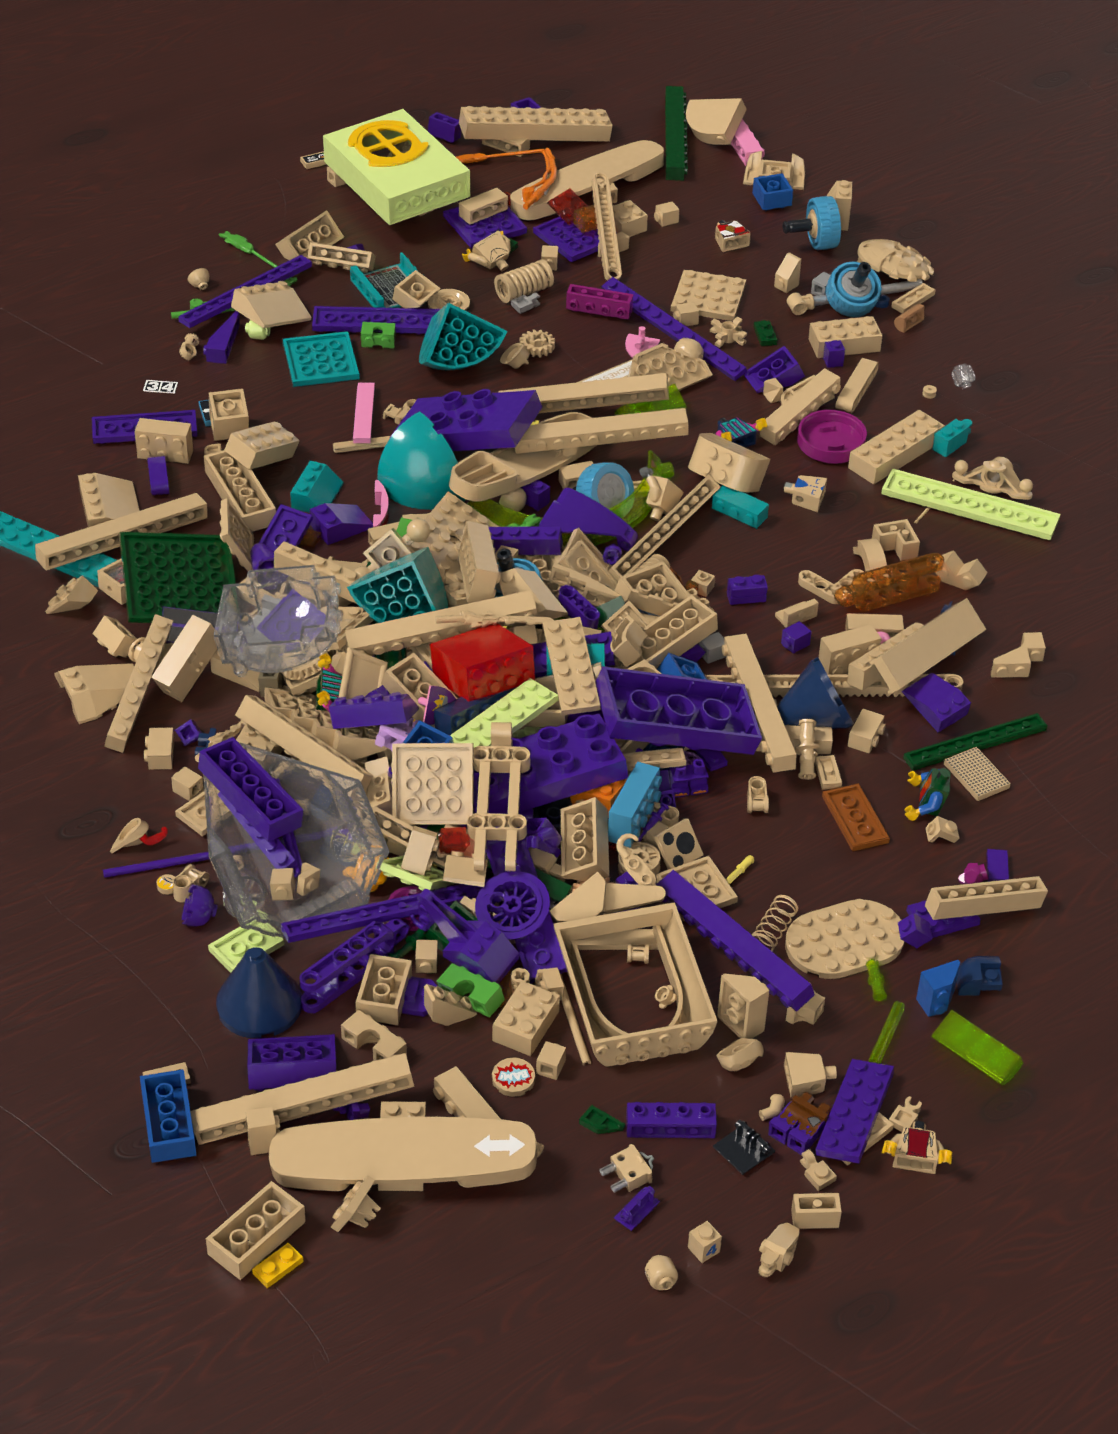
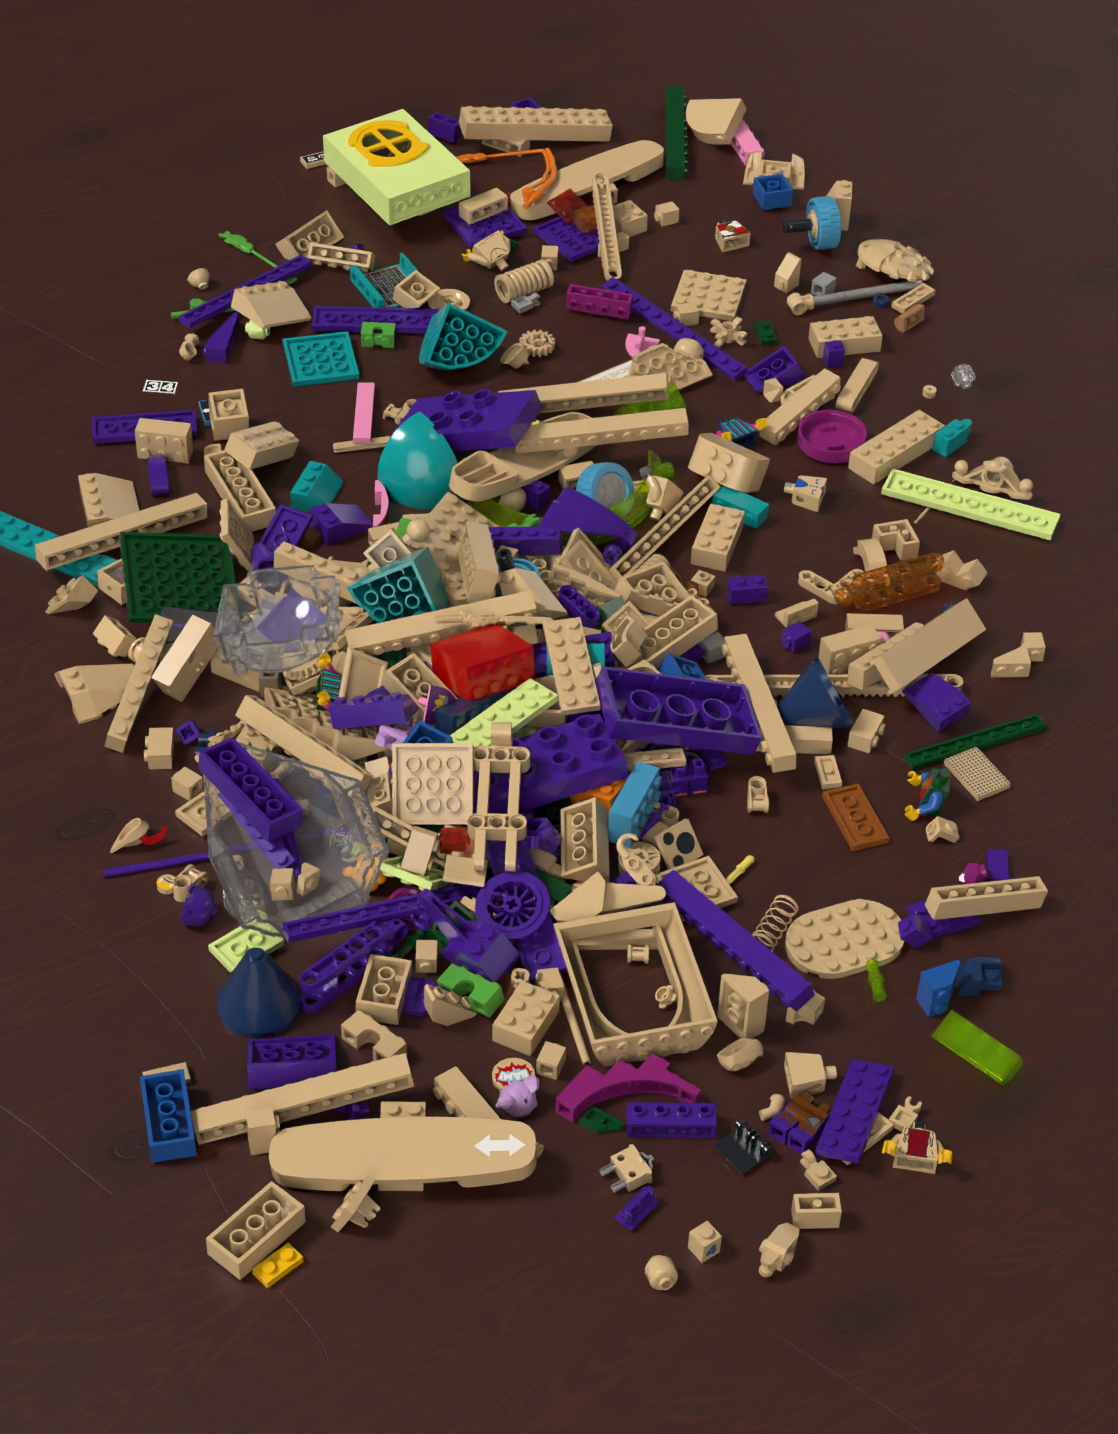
(514, 1095): none -> lavender hair
(651, 1077): none -> magenta arch
(717, 537): none -> tan brick
(806, 749): tan piece -> none
(853, 289): dark azure wheel -> none
(887, 1032): clear neon green axle -> none

